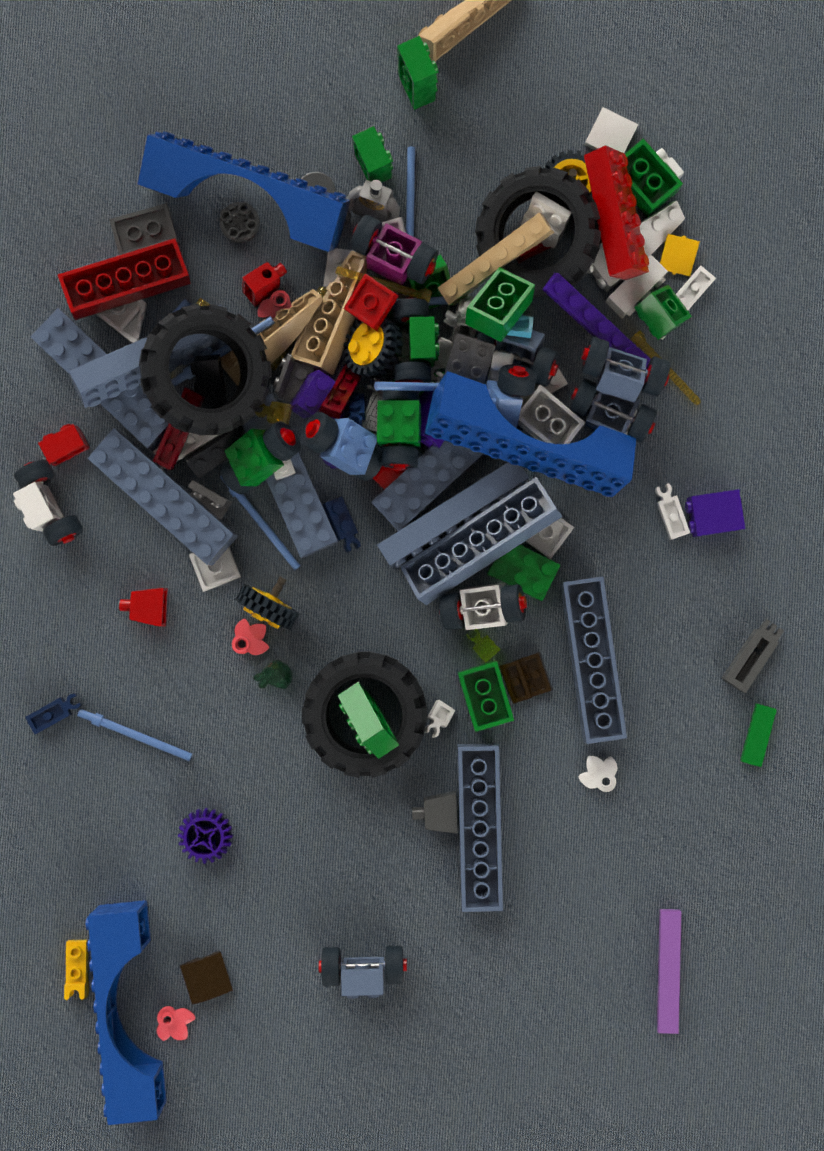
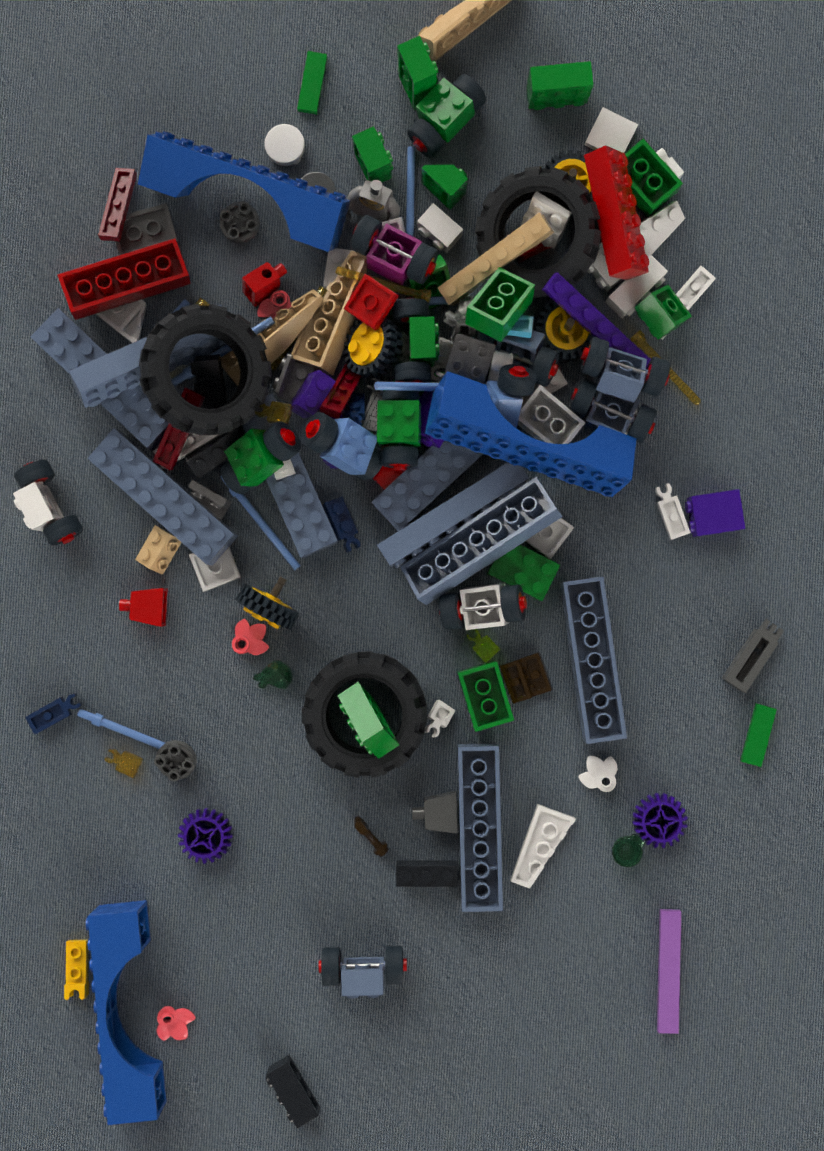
(63, 444): red brick -> none
(117, 204): none -> plate
(126, 763): none -> clear yellow plate
(158, 550): none -> tan bracket
(176, 760): none -> dark grey tile
(206, 977): dark brown slope -> none
(284, 145): none -> white tile
(292, 1091): none -> black brick
(312, 82): none -> green tile
(361, 826): none -> dark brown hinge
(426, 873): none -> black brick
(439, 228): none -> white brick
(445, 113): none -> brick
(445, 183): none -> green slope
(542, 838): none -> white wing
(559, 85): none -> green brick
(562, 332): none -> wheel
(628, 850): none -> clear green piece
(662, 836): none -> dark purple gear
(679, 254): yellow piece -> none

